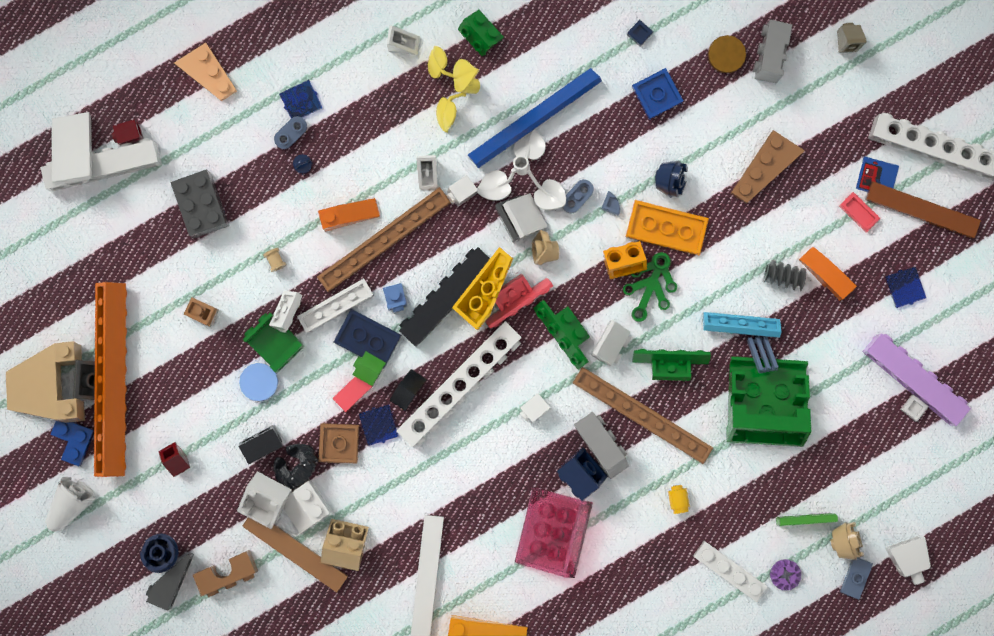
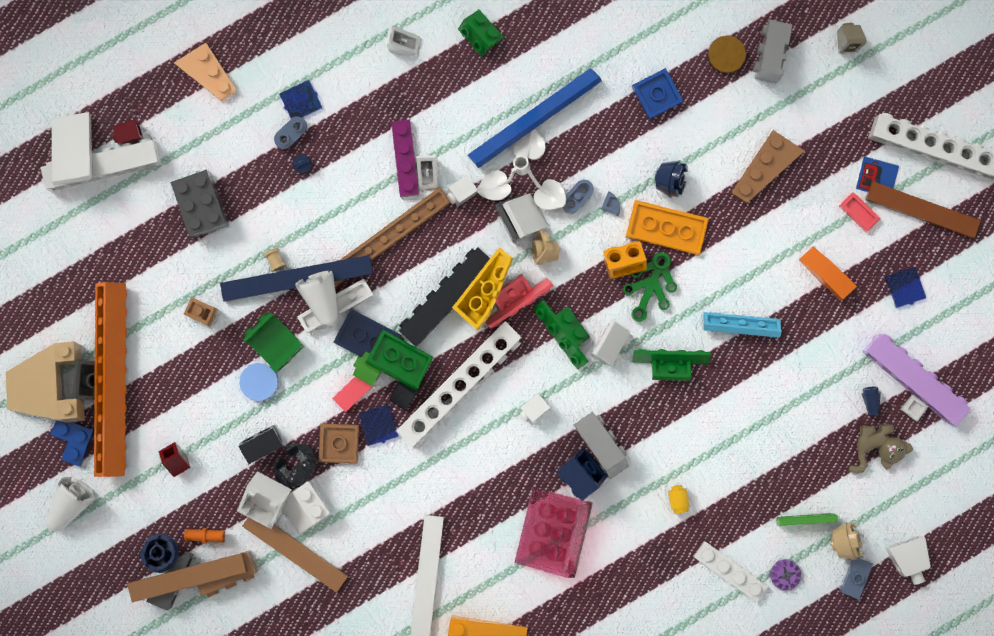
(187, 577): none -> medium nougat tile
(204, 535): none -> orange pin
(285, 311): white bracket -> none
(287, 279): none -> dark blue tile
(320, 296): none -> white cone
(344, 544): tan slope -> none
(348, 214): orange slope -> none
(395, 297): medium blue bracket -> none
(399, 359): none -> green tile
(405, 158): none -> magenta plate
(464, 82): light yellow plant -> none
(639, 33): dark blue tile -> none
(642, 415): medium nougat tile -> none
(751, 342): sand blue tile -> none
(768, 405): green panel -> none
(785, 274): dark grey piece -> none
(871, 397): none -> dark blue cone
(889, 448): none -> dark tan animal

